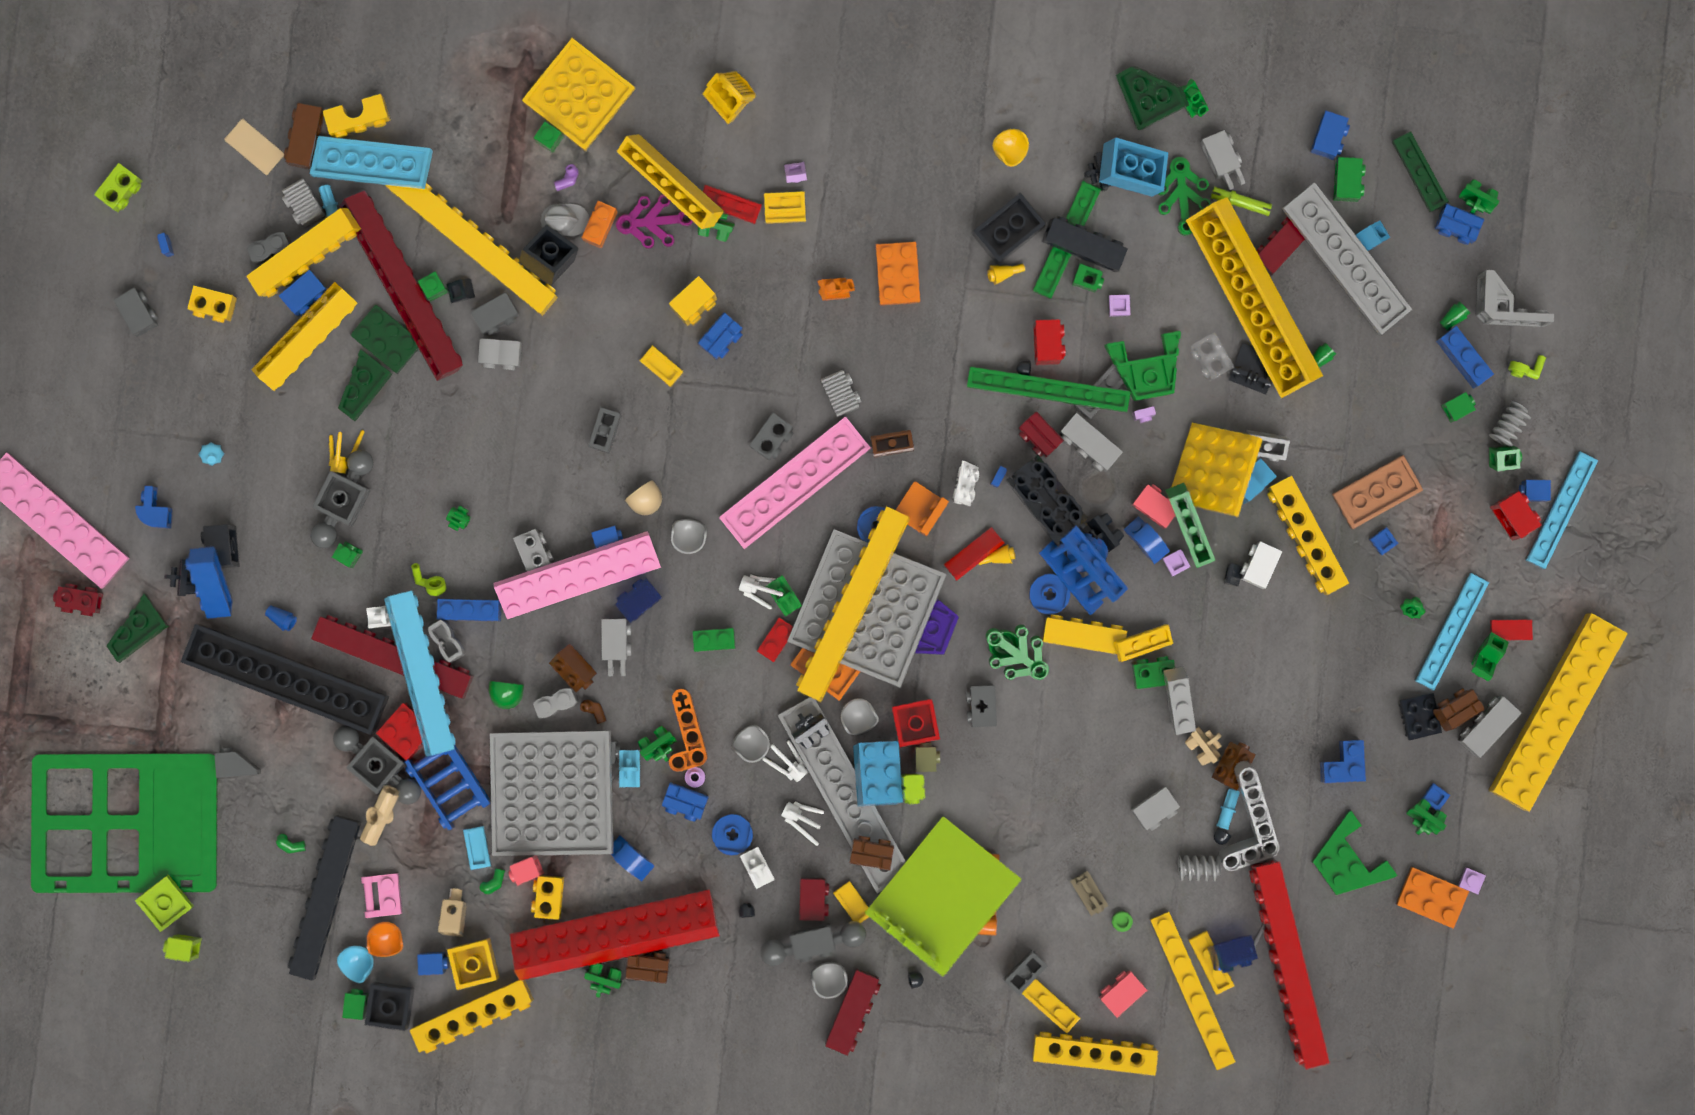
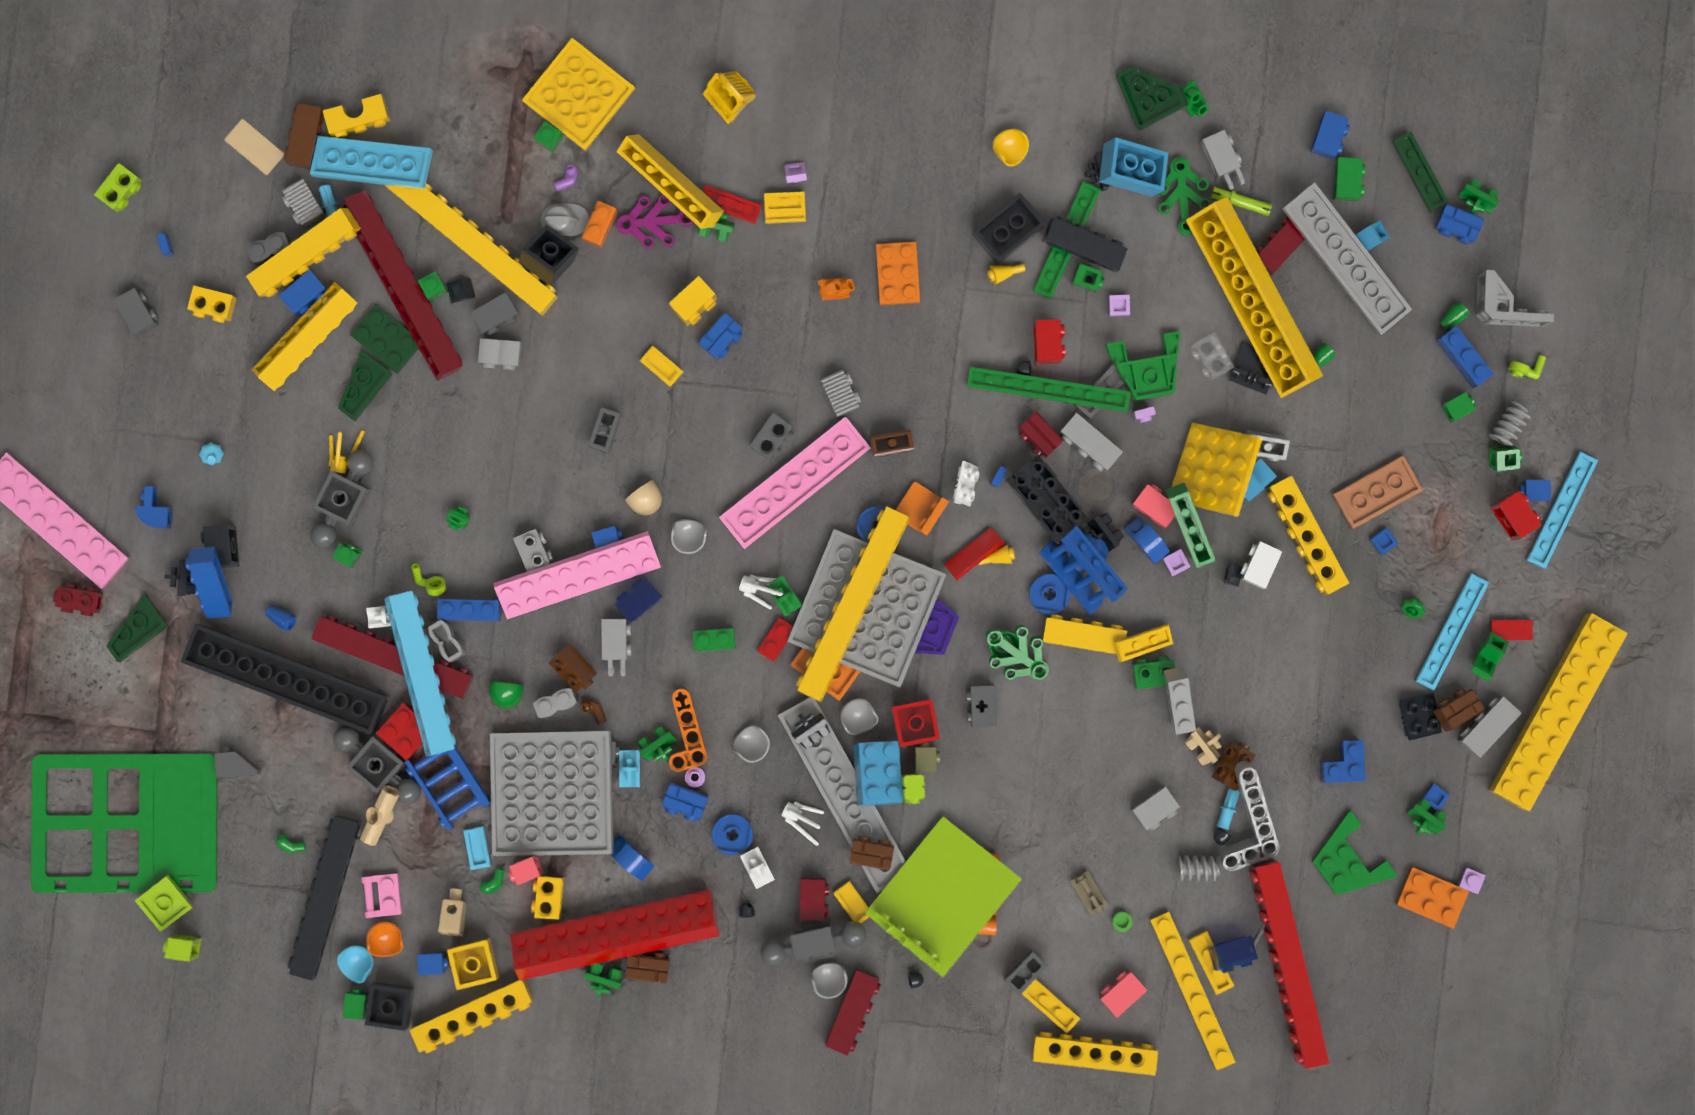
(796, 770): white plant -> none

